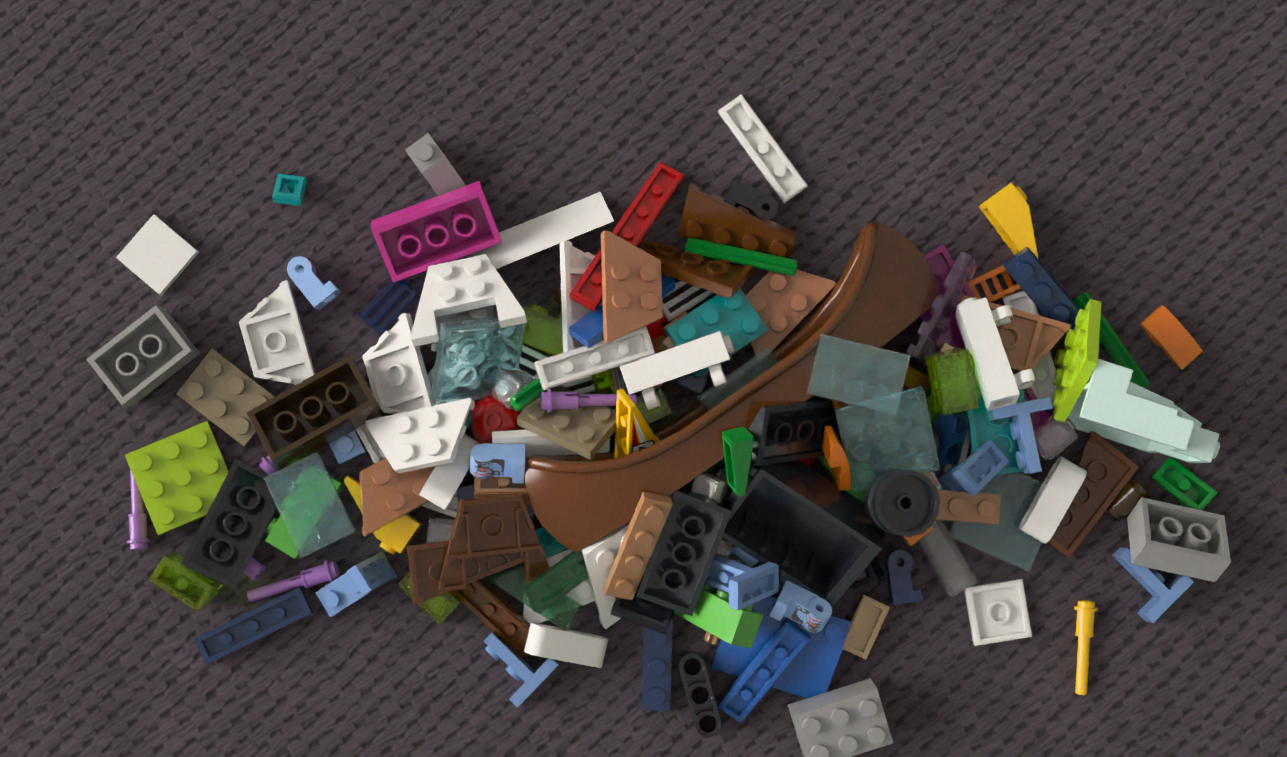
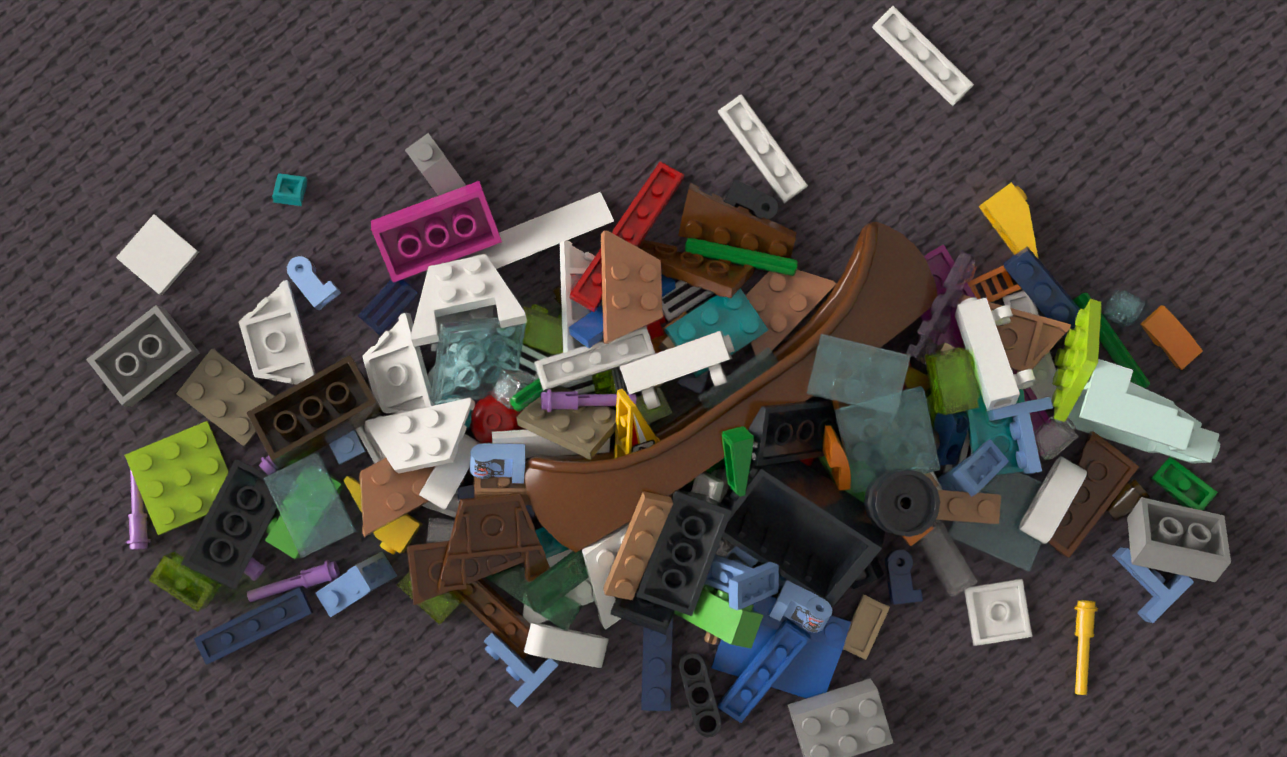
(923, 55): none -> white tile
(1123, 308): none -> clear light blue leg

